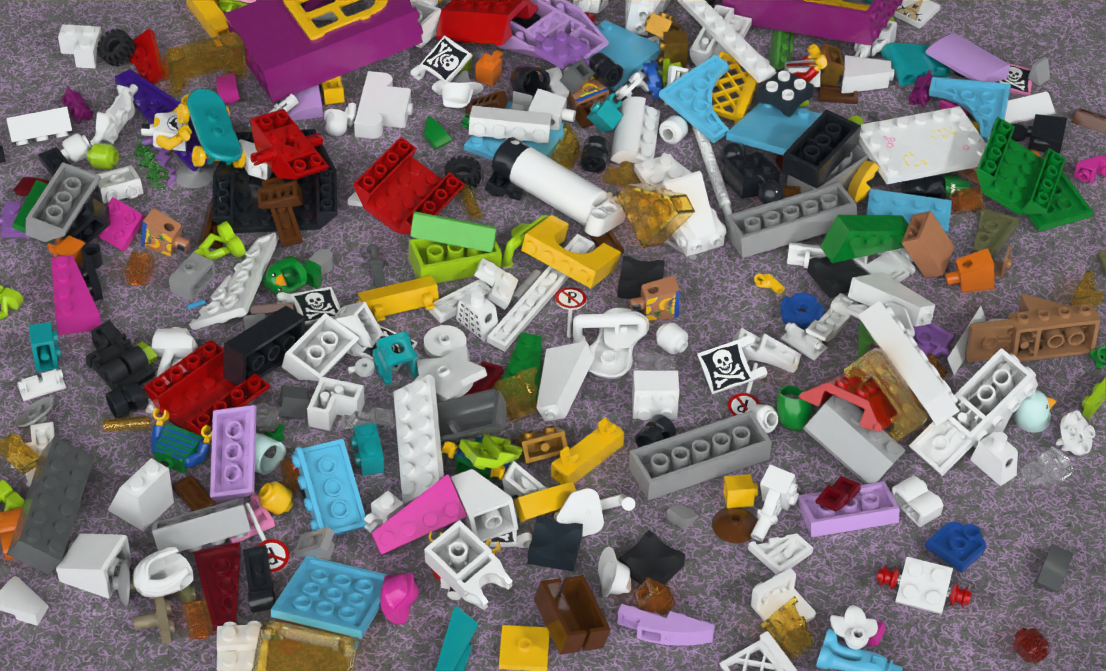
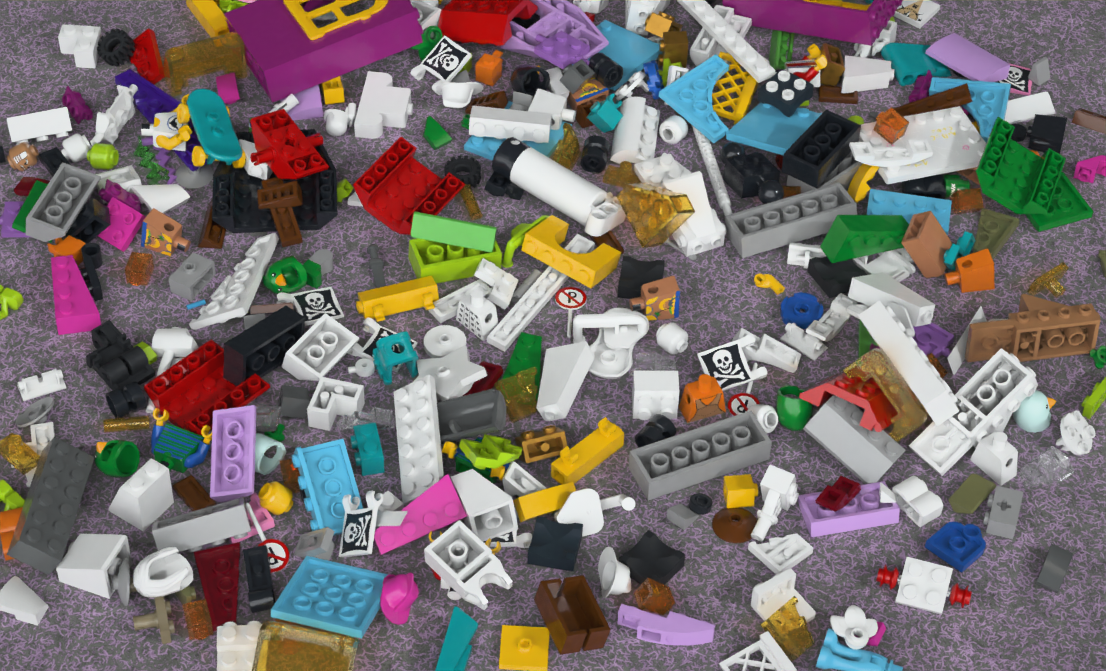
(22, 156): none -> medium nougat head
(44, 347): teal brick -> none
(116, 191): none -> magenta hinge
(117, 458): none -> green piece
(161, 197): none -> white slope
(226, 236): lime piece -> none
(344, 189): none -> lime piece
(359, 525): none -> flag
(360, 322): white torso -> none
(390, 518): none -> white sticker
(428, 43): none -> green plate
(700, 503): none -> black tile
(702, 399): none -> orange torso
(886, 494): none -> white piece
(891, 125): none -> clear orange brick
(891, 156): none -> white slope
(947, 99): none -> reddish brown tile
(960, 249): none -> teal plate
(971, 494): none -> olive slope
(1003, 265): medium nougat bracket -> none
(1004, 512): none -> light grey brick
(1031, 645): clear red head -> none
(1050, 281): none -> clear yellow tile
(1086, 293): clear yellow slope -> none

